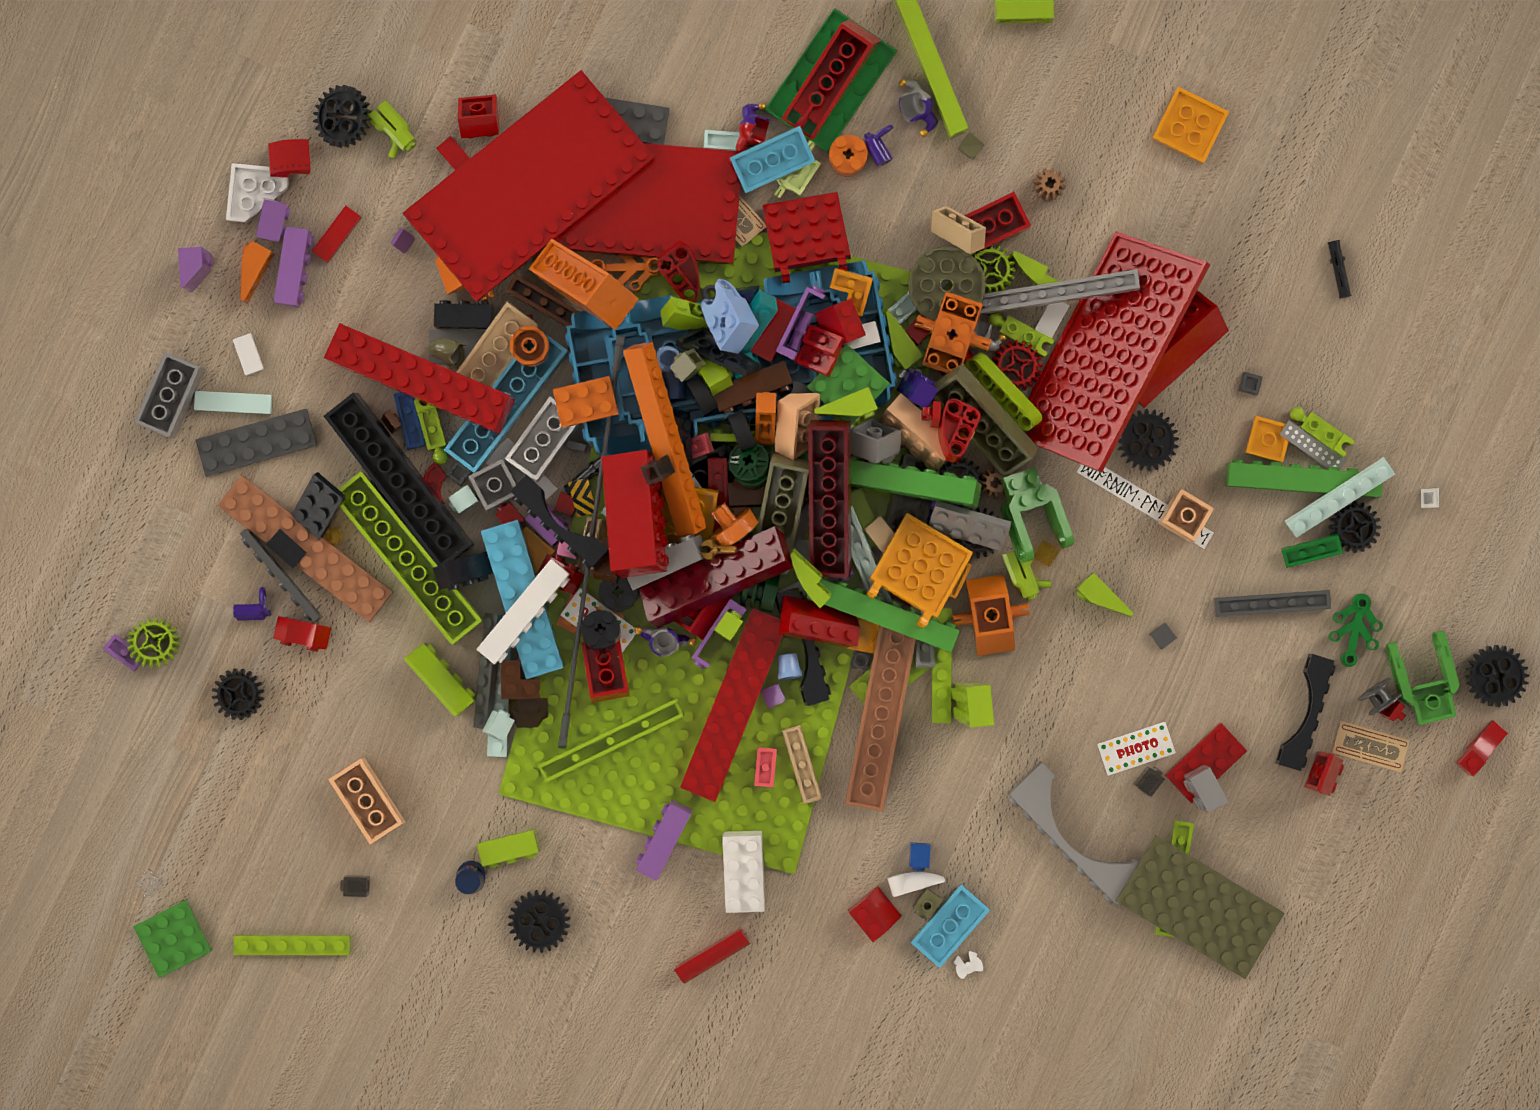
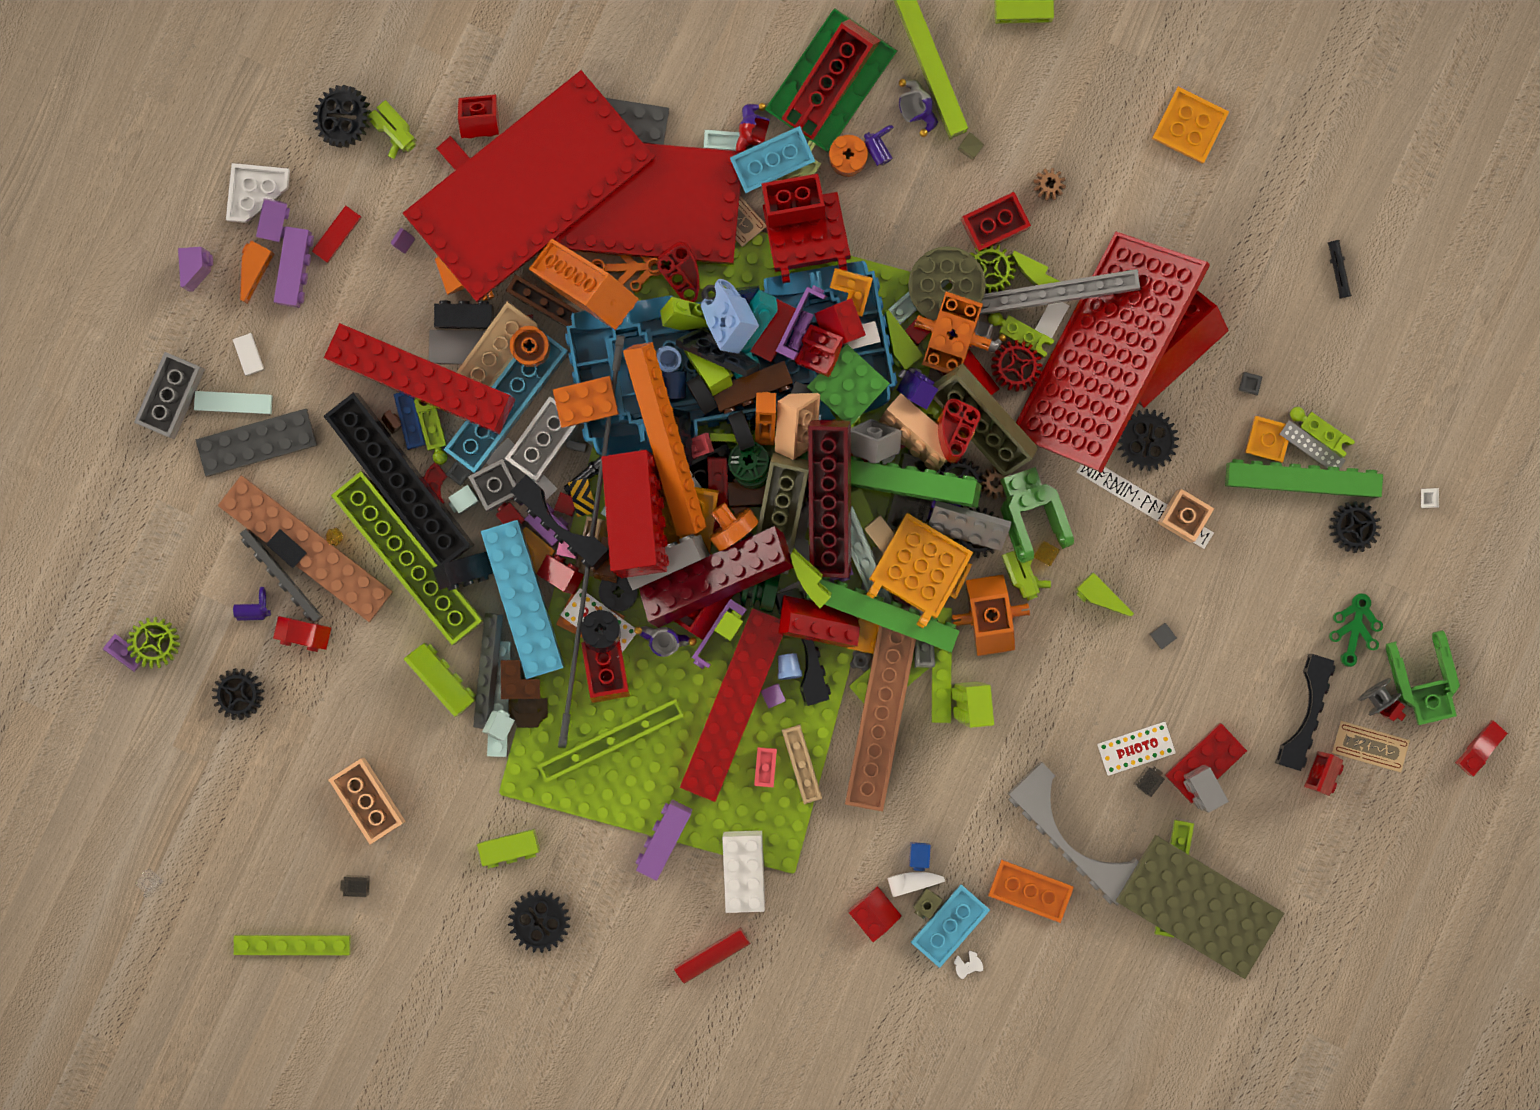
(172, 938): bright green plate -> none
(289, 157): red slope -> none
(318, 505): black plate -> none
(444, 348): olive piece -> none
(470, 877): dark blue hat -> none
(523, 611): white brick -> none
(657, 469): clear smoke brick -> none
(687, 364): olive brick -> none
(717, 549): pearl gold bar -> none
(793, 200): none -> red brick
(853, 405): lime slope -> none
(932, 414): red tile -> none
(958, 229): tan brick -> none
(1004, 391): lime beam -> none
(1030, 891): none -> orange plate
(1272, 603): dark grey plate -> none
(1312, 550): green plate -> none
(1340, 497): light aqua plate -> none
(1513, 670): black gear -> none

